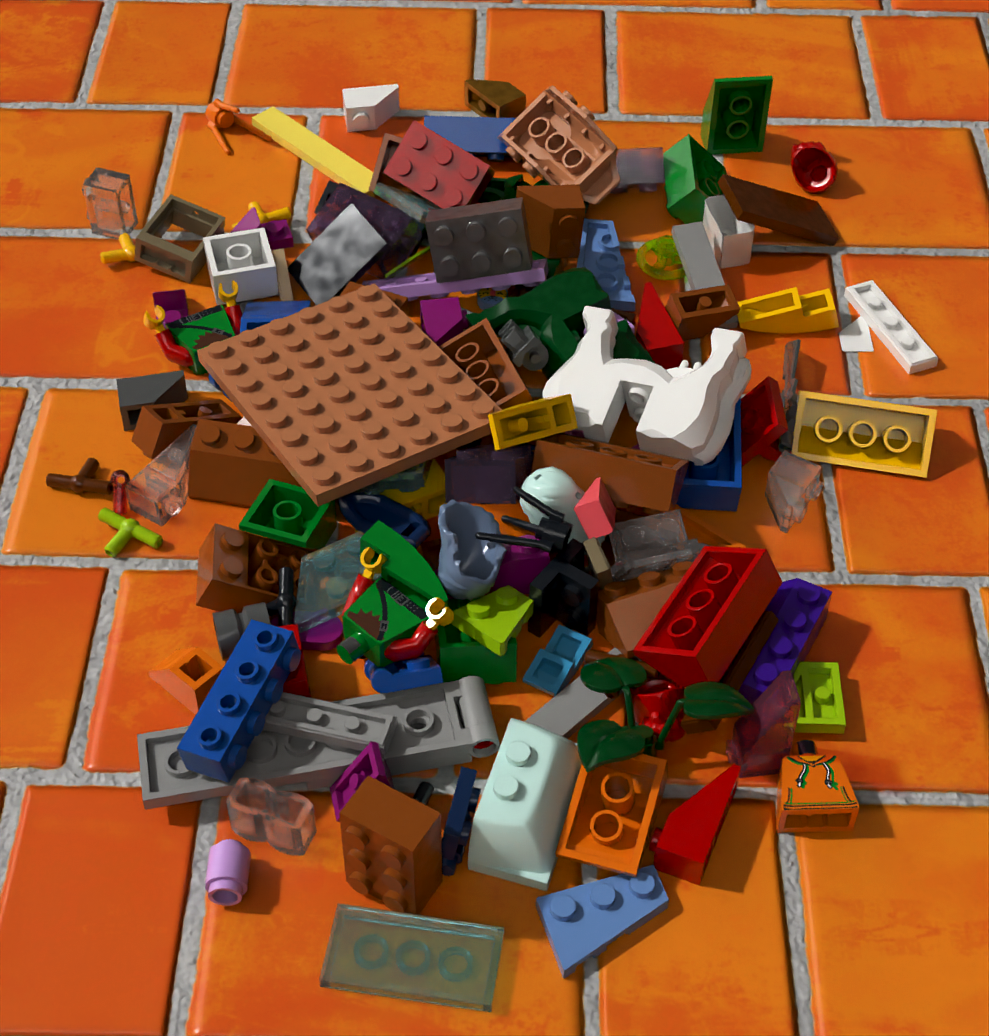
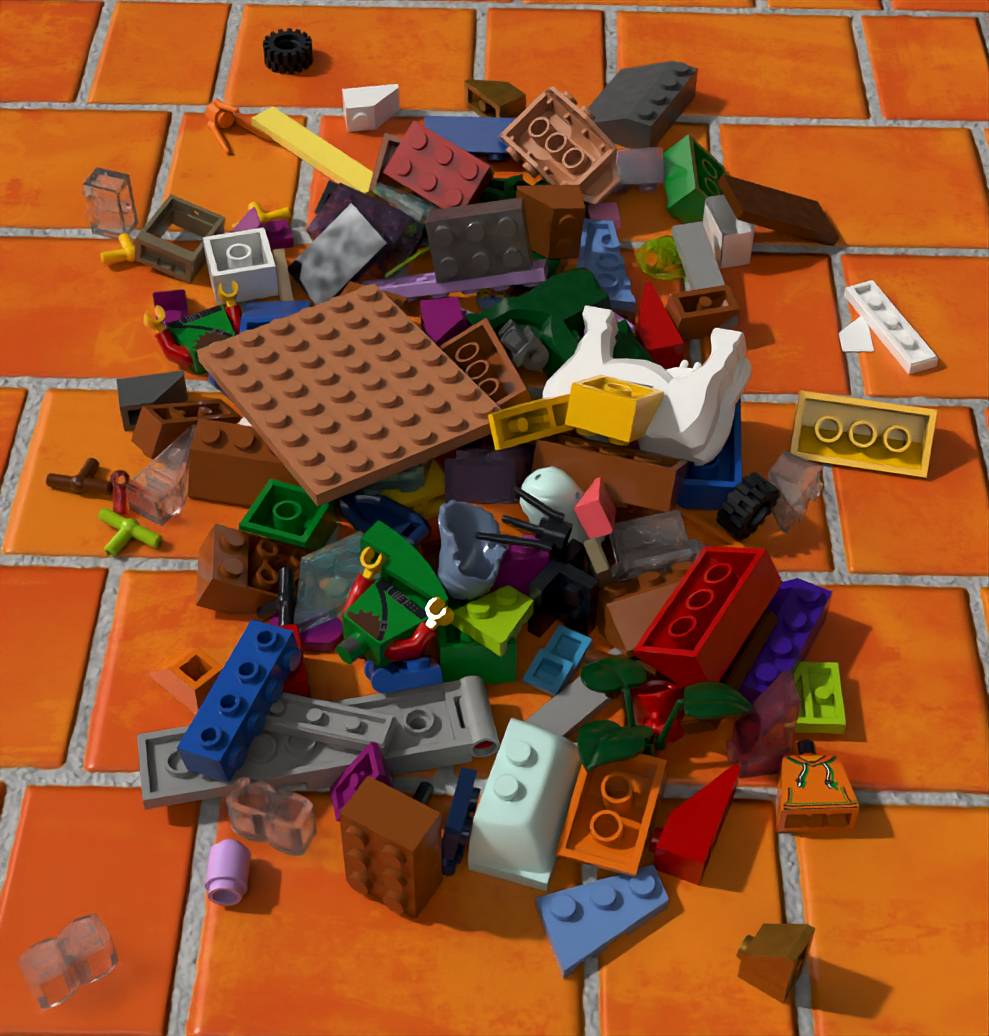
(63, 963): none -> clear brick
(231, 625): dark grey wheel -> none
(288, 51): none -> black tyre
(413, 957): clear light blue tile -> none
(605, 211): none -> bright pink tile
(612, 408): none -> yellow slope
(644, 102): none -> dark grey slope
(736, 115): green slope -> none
(748, 506): none -> black tyre
(762, 421): red bracket -> none
(775, 957): none -> pearl gold slope
(788, 312): yellow slope -> none
(788, 395): dark grey sword -> none
(813, 166): red hair -> none

